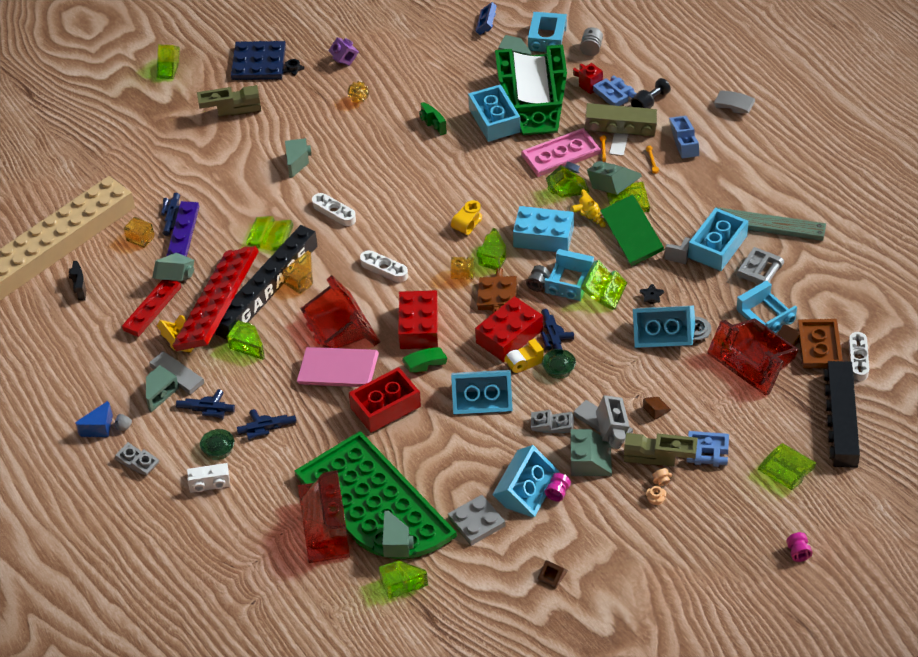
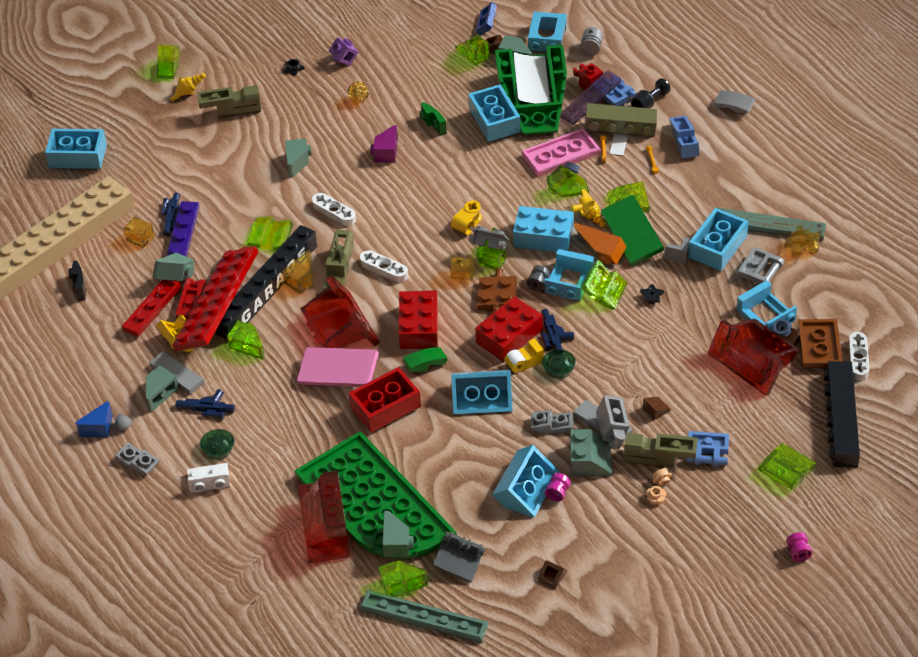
(76, 148): none -> medium azure brick
(187, 85): none -> yellow piece
(191, 293): none -> red plate
(258, 60): dark blue plate -> none
(263, 423): dark blue piece -> none
(339, 256): none -> olive plate
(385, 145): none -> magenta slope
(424, 616): none -> sand green tile
(459, 556): none -> dark grey hinge
(474, 49): none -> clear neon green slope
(476, 520): light grey plate -> none
(494, 43): none -> reddish brown slope
(495, 238): none -> light grey hinge
(593, 95): none -> clear purple tile
(605, 245): none -> orange slope
(611, 177): sand green slope -> none
(664, 326): medium azure slope -> none
(704, 329): light grey gear -> none
(782, 323): none -> sand blue plate
(802, 238): none -> clear yellow hips

